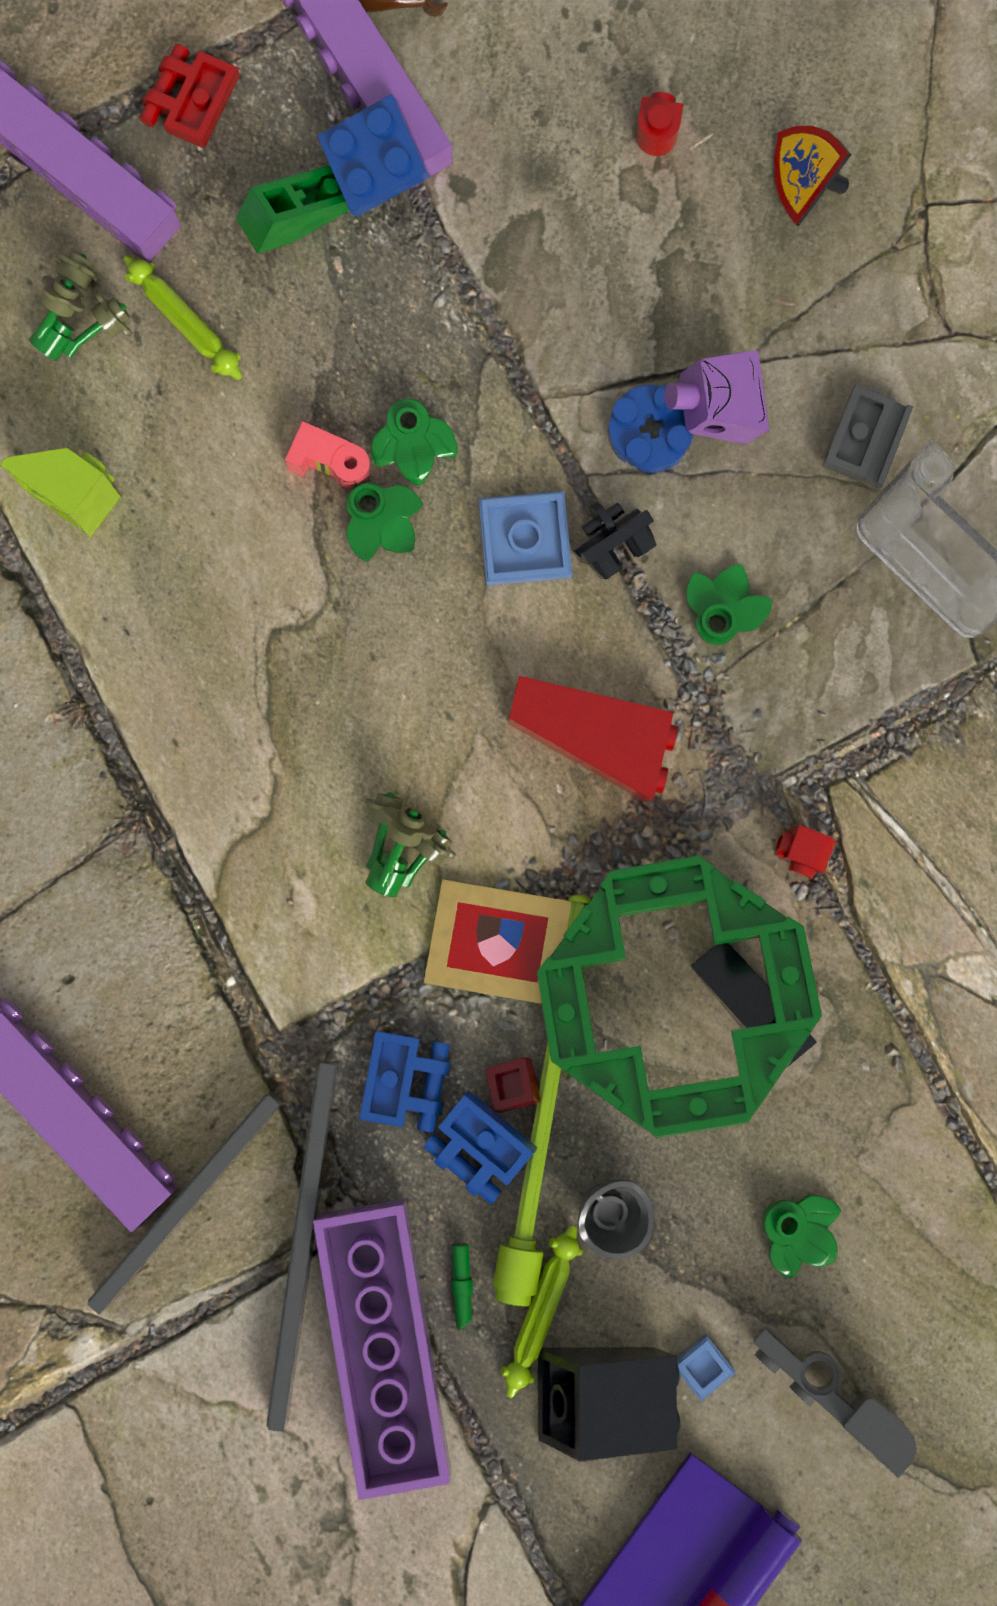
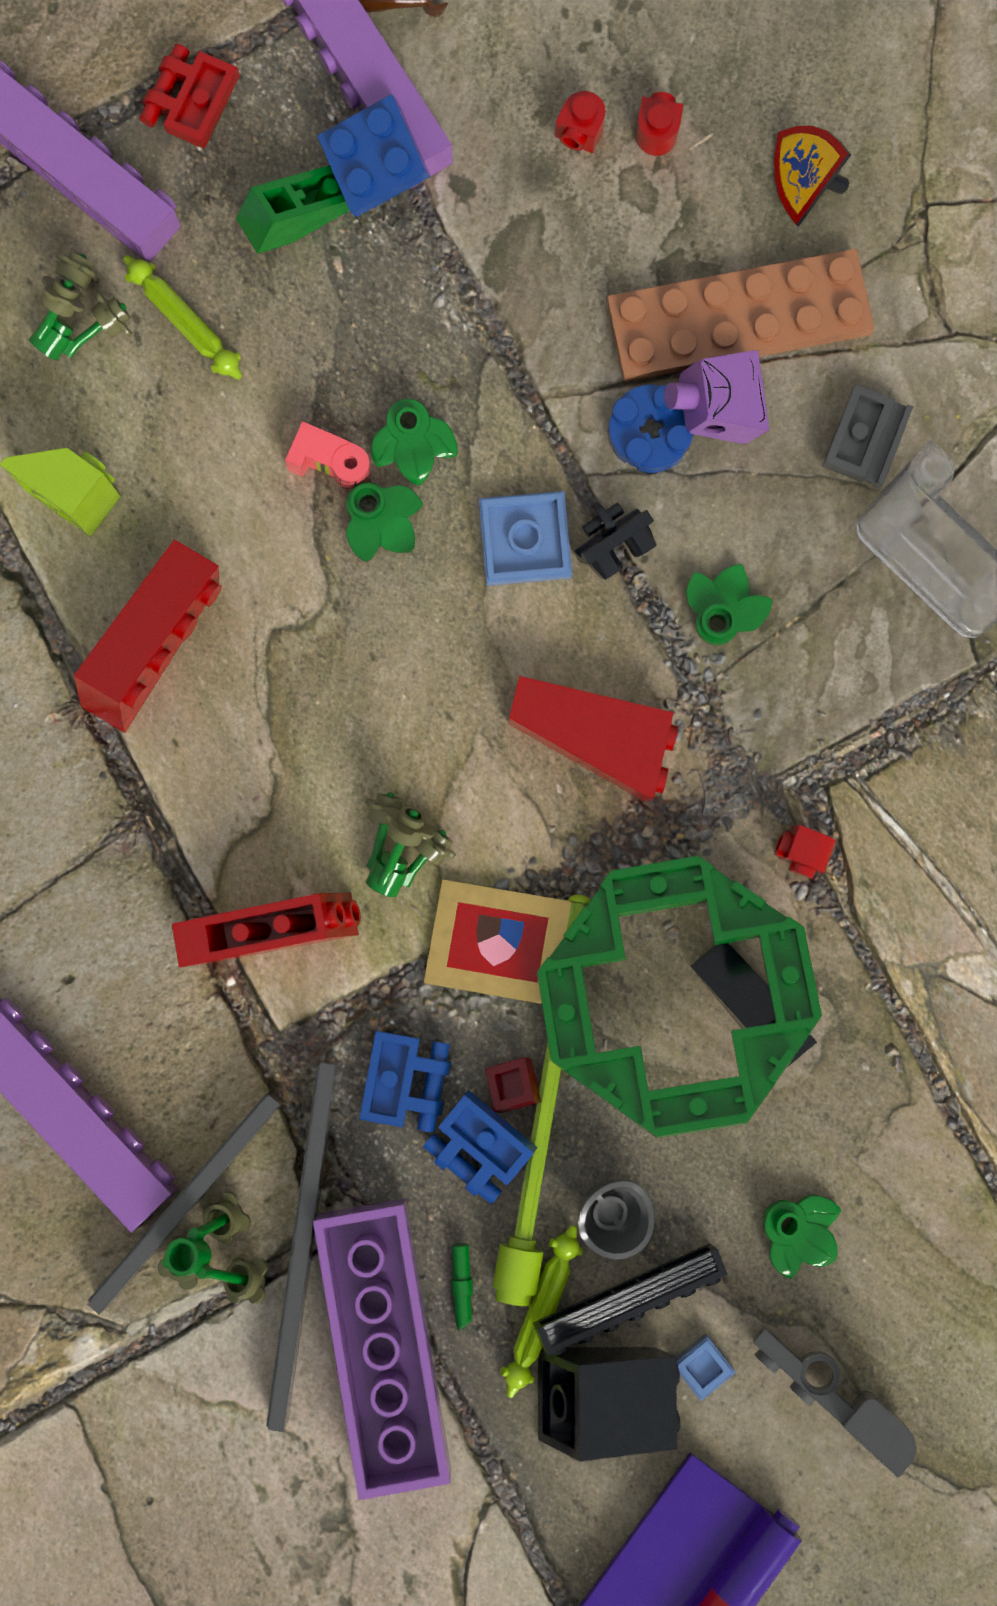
(146, 635): none -> red wedge
(191, 1255): none -> plant
(266, 928): none -> red slope
(581, 121): none -> red plate
(630, 1299): none -> black piece
(740, 311): none -> nougat plate

